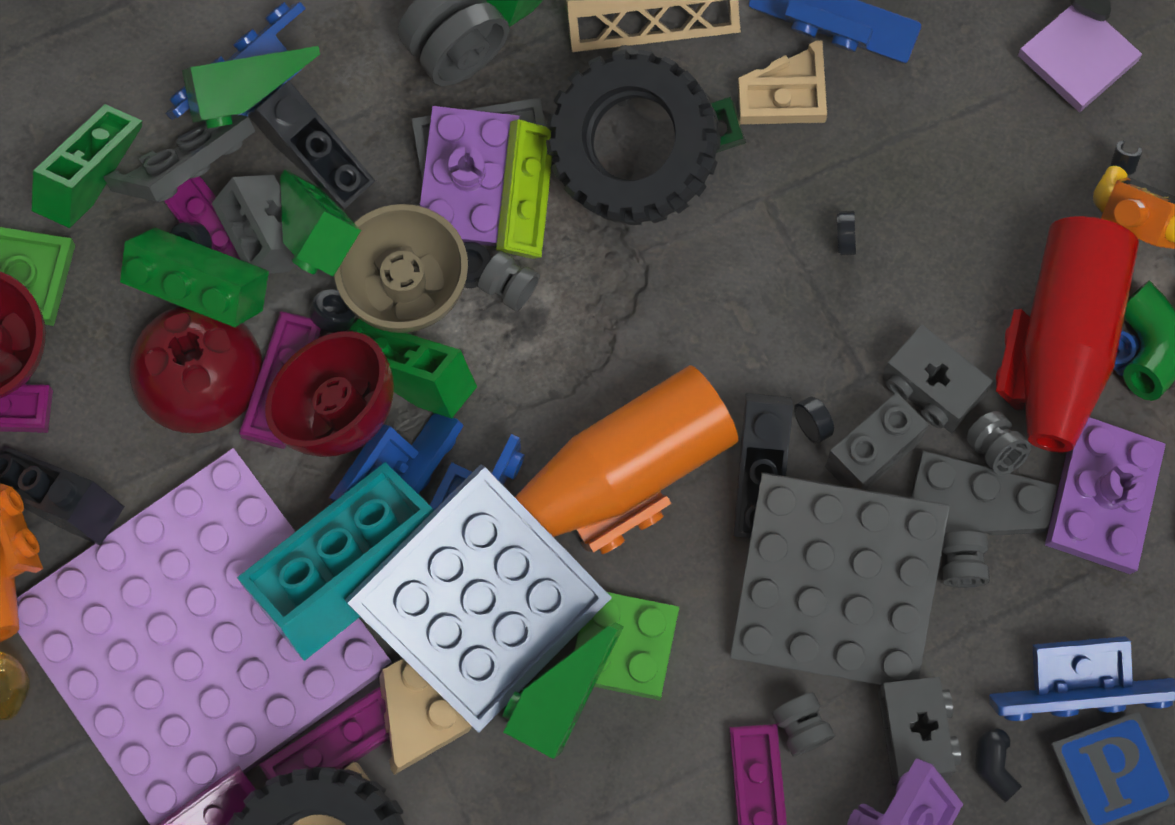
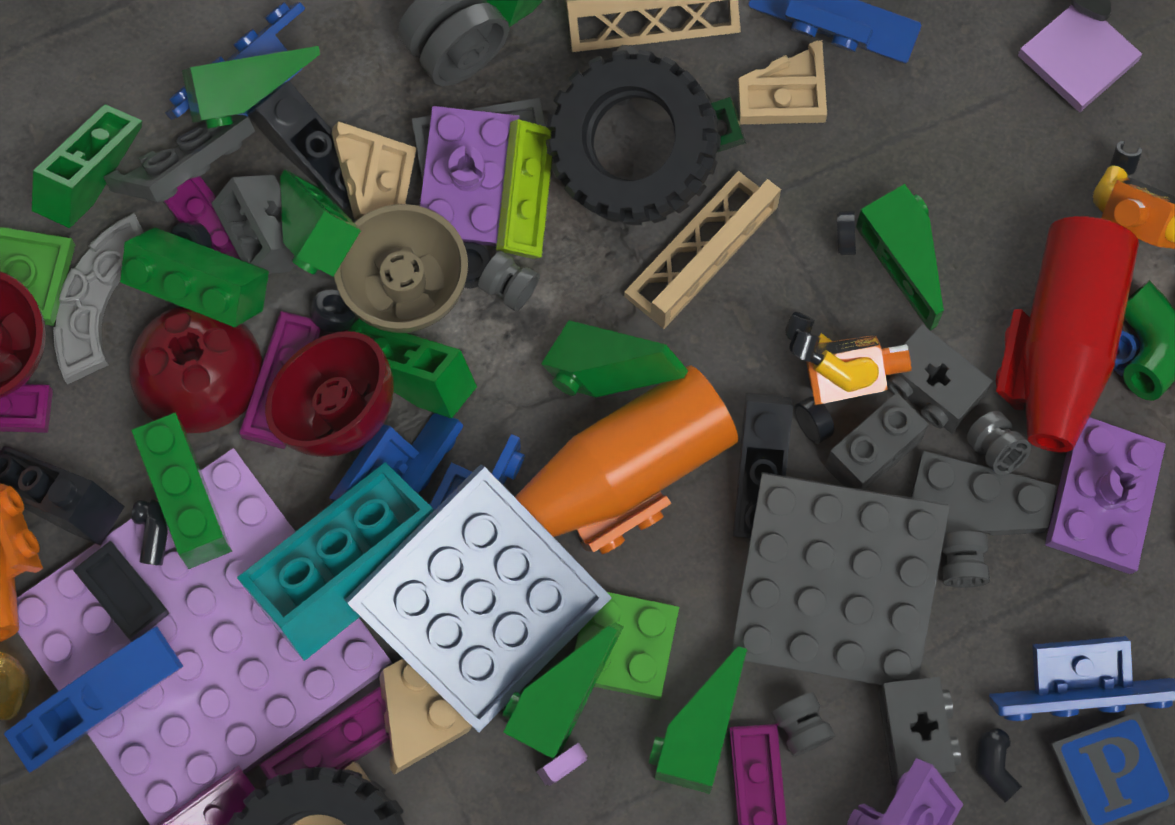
(85, 300): none -> light grey tile
(93, 699): none -> blue slope
(121, 591): none -> black tile
(154, 531): none -> black arm
(181, 491): none -> green brick
(373, 168): none -> tan wing
(562, 764): none -> lavender tile
(608, 362): none -> green slope
(697, 733): none -> green slope
(709, 254): none -> tan fence
(844, 366): none -> torso
(902, 239): none -> green slope

